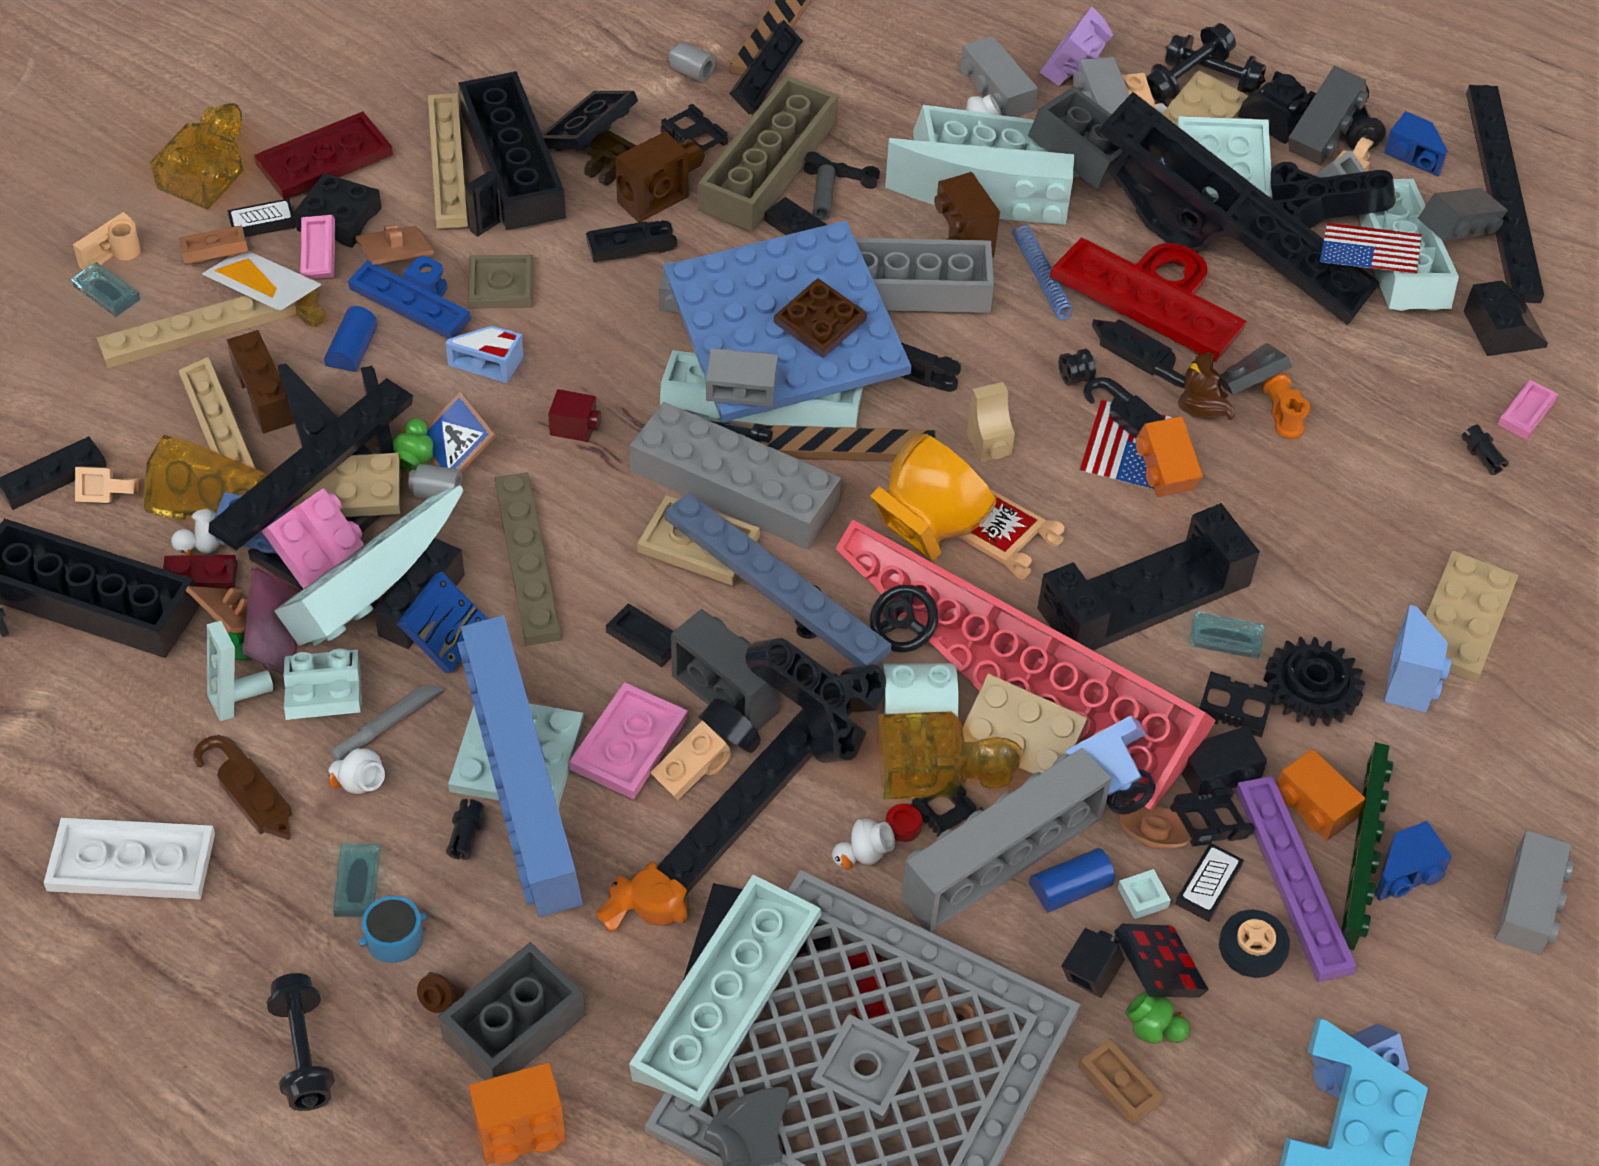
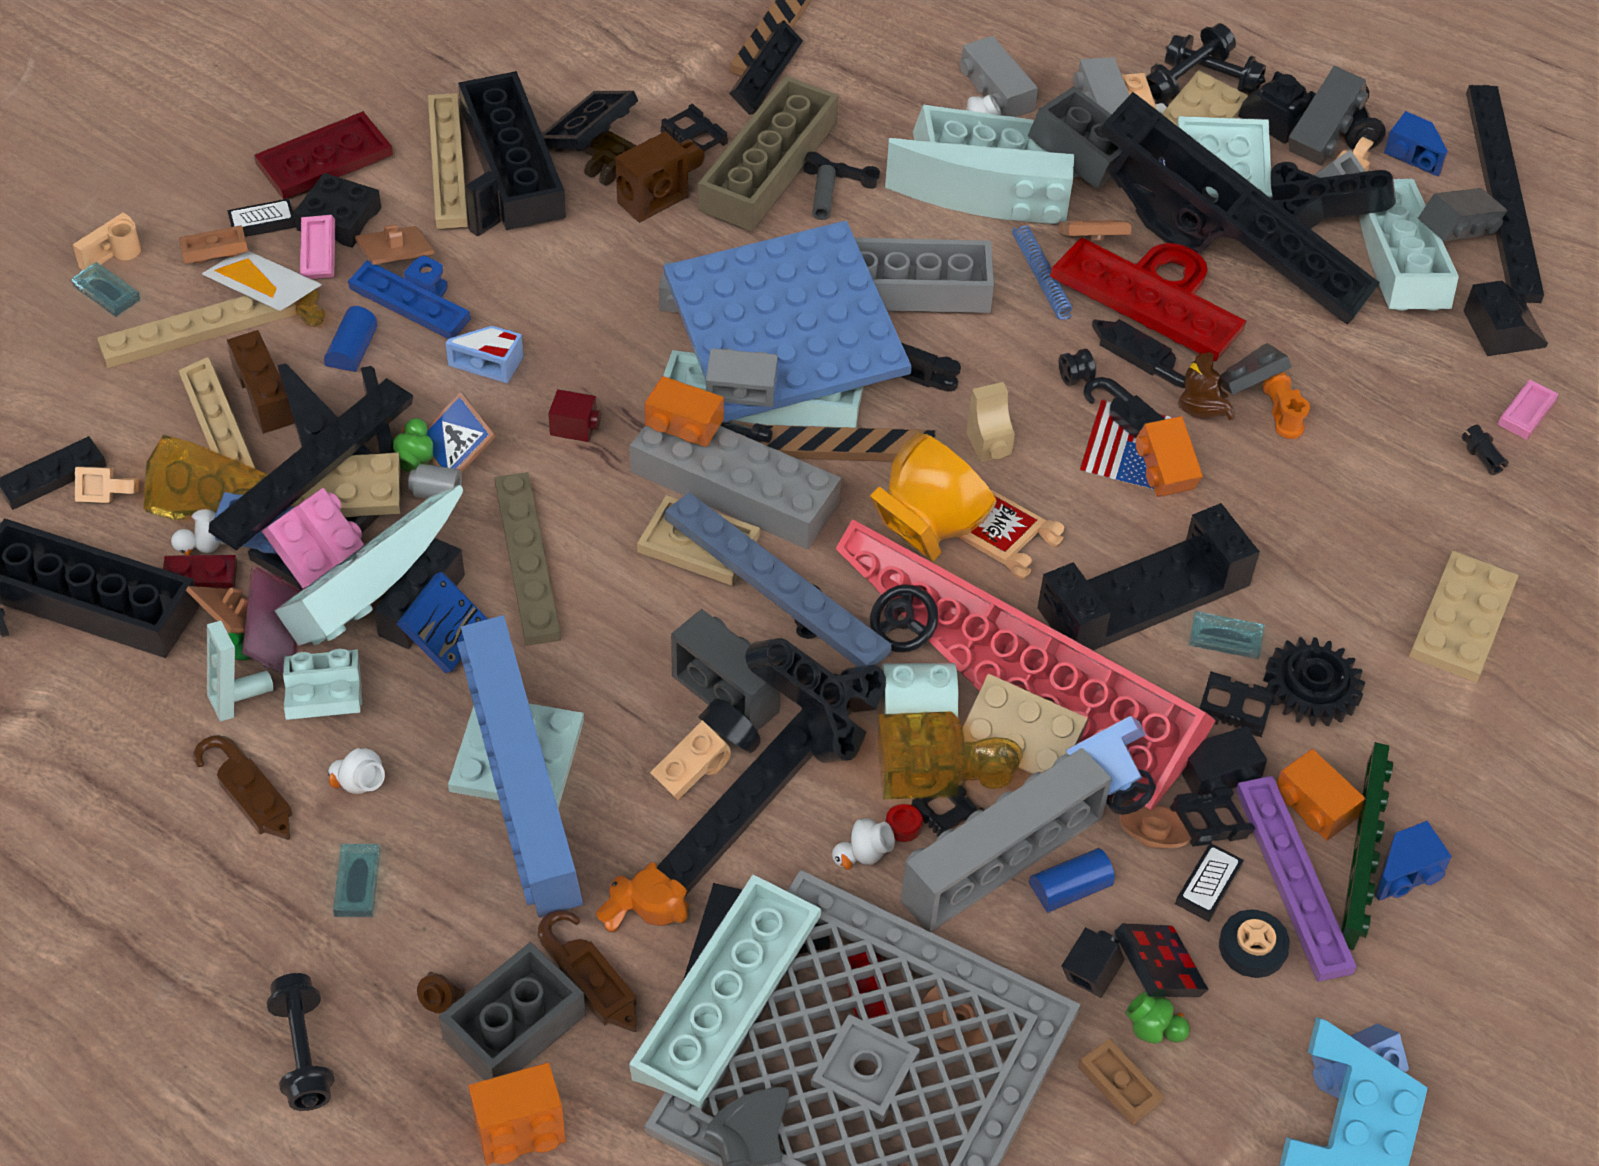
(130, 858): white plate -> none
(202, 157): clear yellow brick -> none
(392, 929): piece -> none
(394, 714): light grey piece -> none
(466, 823): black pin -> none
(500, 281): dark tan tile -> none
(591, 972): none -> reddish brown plate
(628, 740): bright pink plate -> none
(630, 240): black hinge -> none
(642, 634): black tile -> none
(684, 411): none -> orange brick
(692, 62): light grey brick -> none
(790, 217): black plate -> none
(820, 317): reddish brown tile -> none
(967, 209): reddish brown slope -> none
(1082, 42): lavender brick -> none
(1094, 229): none -> nougat plate
(1144, 894): light aqua plate -> none
(1371, 248): sticker -> none
(1417, 663): light blue slope -> none
(1535, 893): light grey brick -> none

